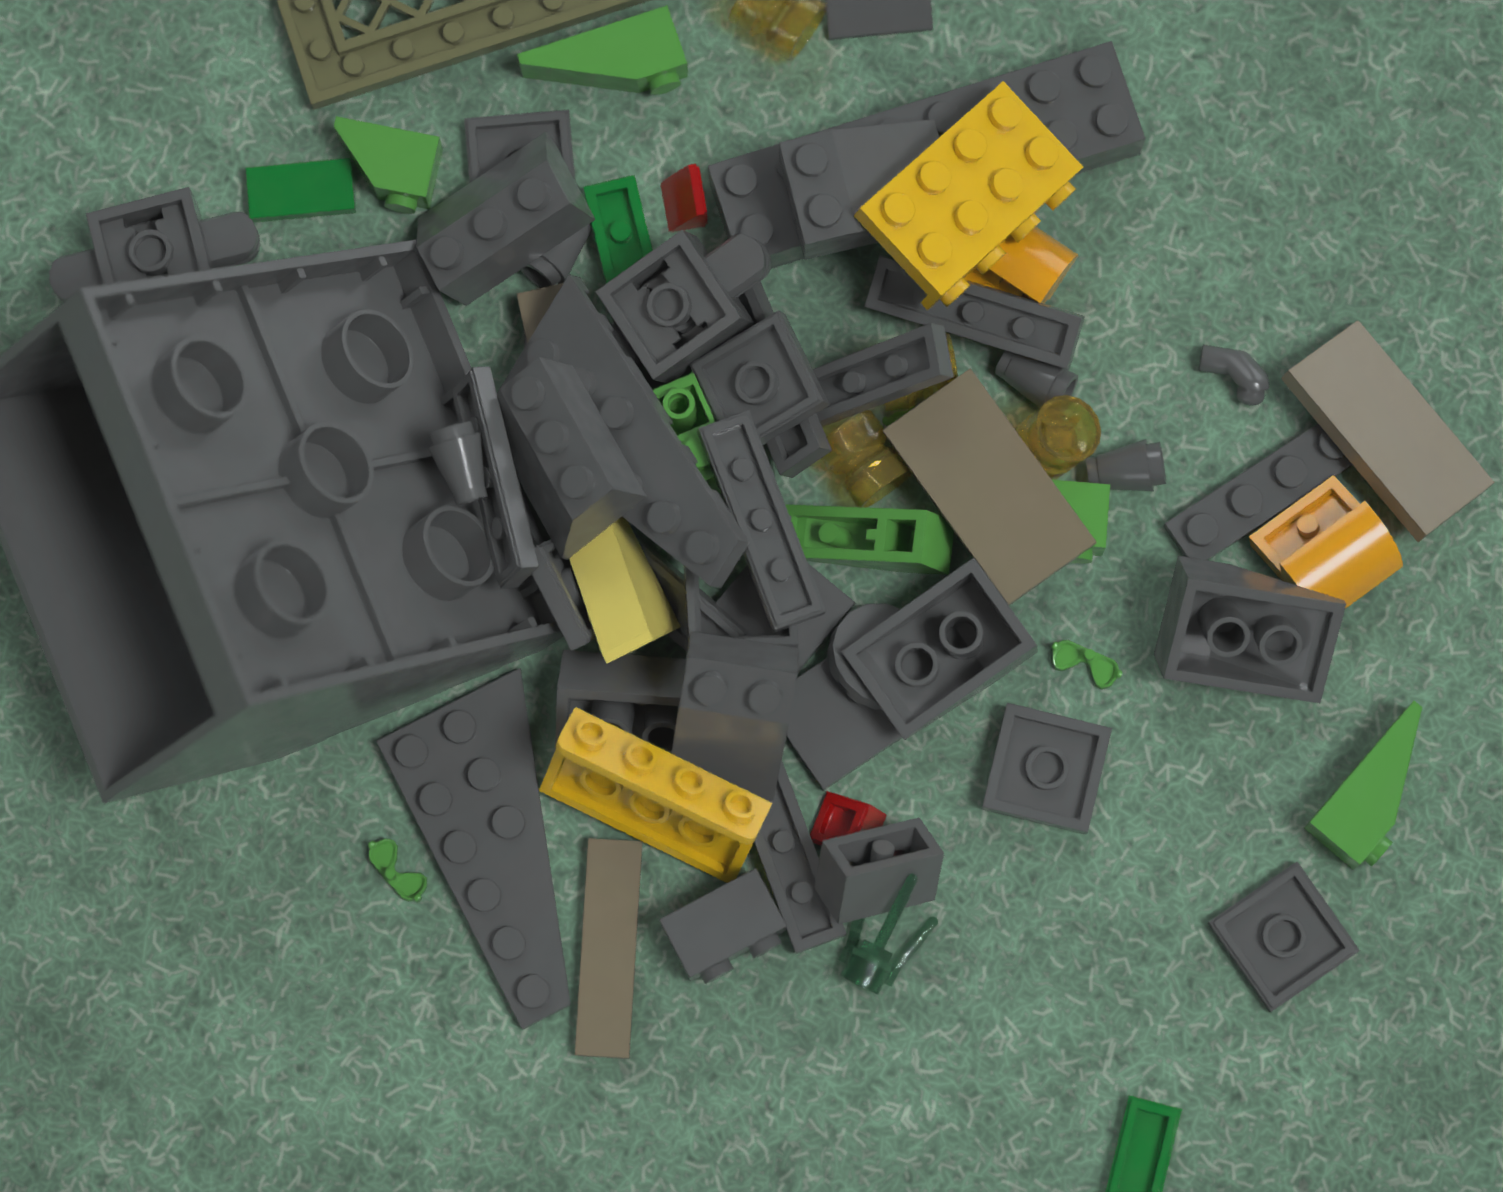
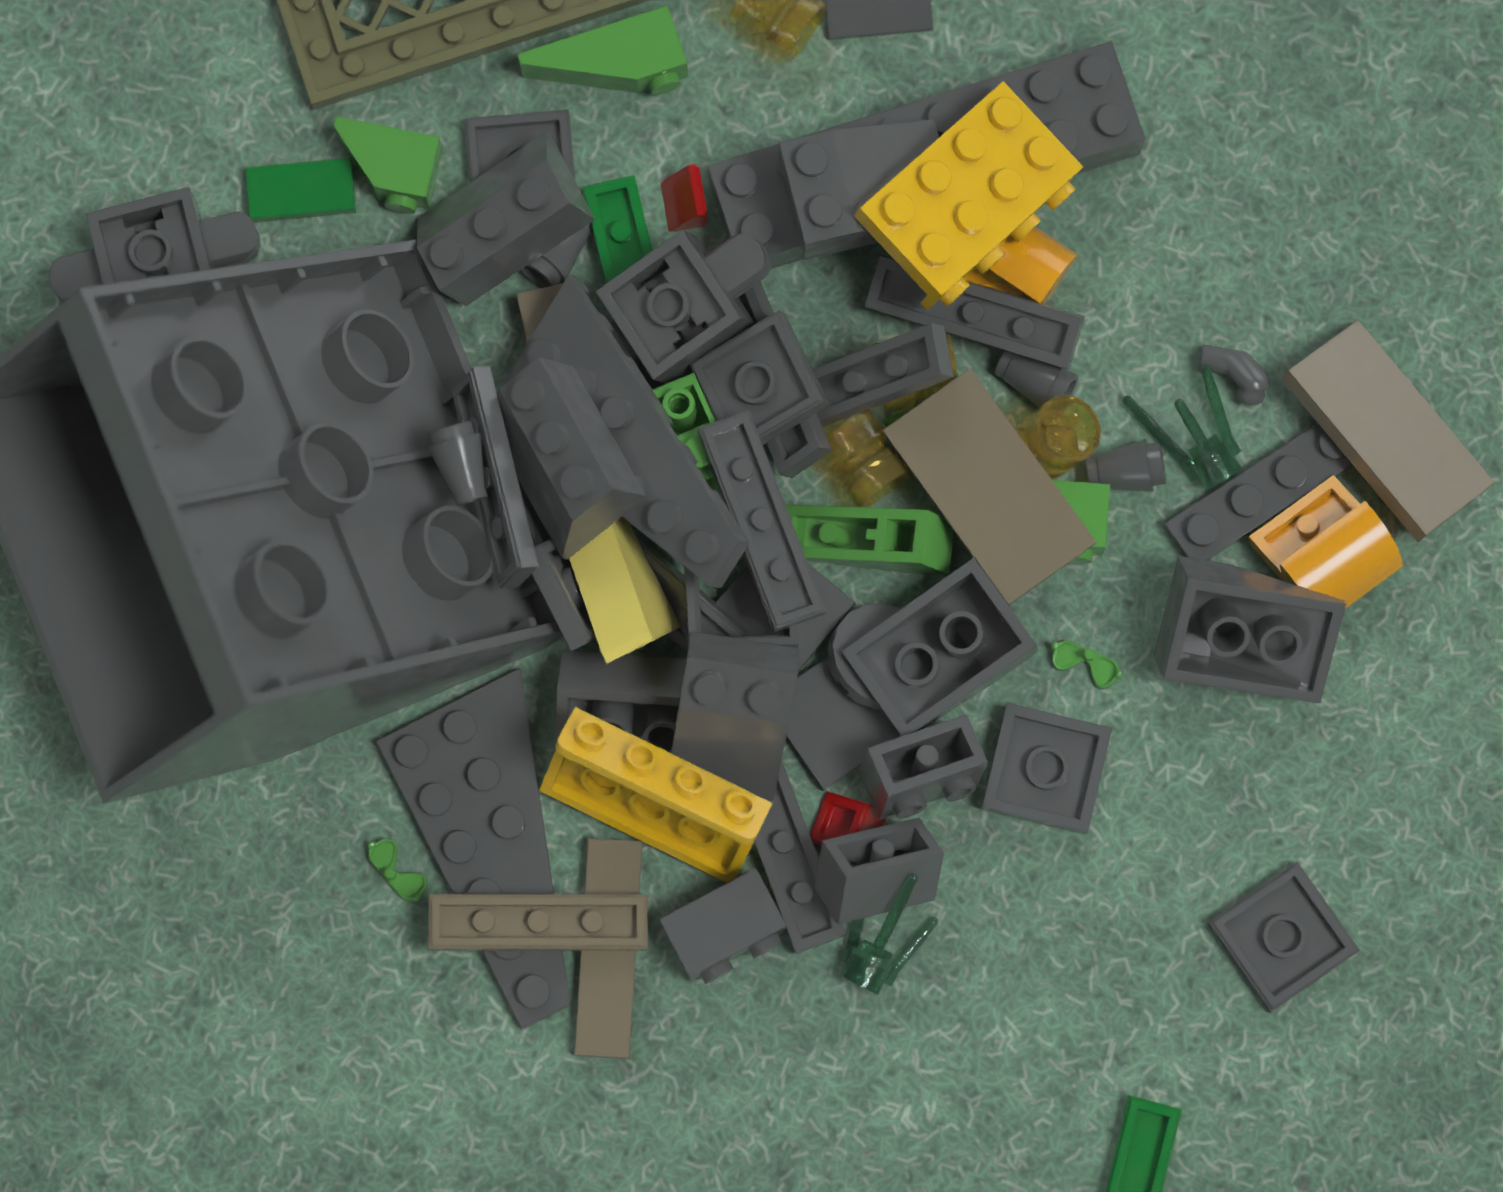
(537, 922): none -> dark tan tile
(923, 768): none -> dark grey brick
(1211, 459): none -> clear green plant
(1369, 798): bright green slope -> none

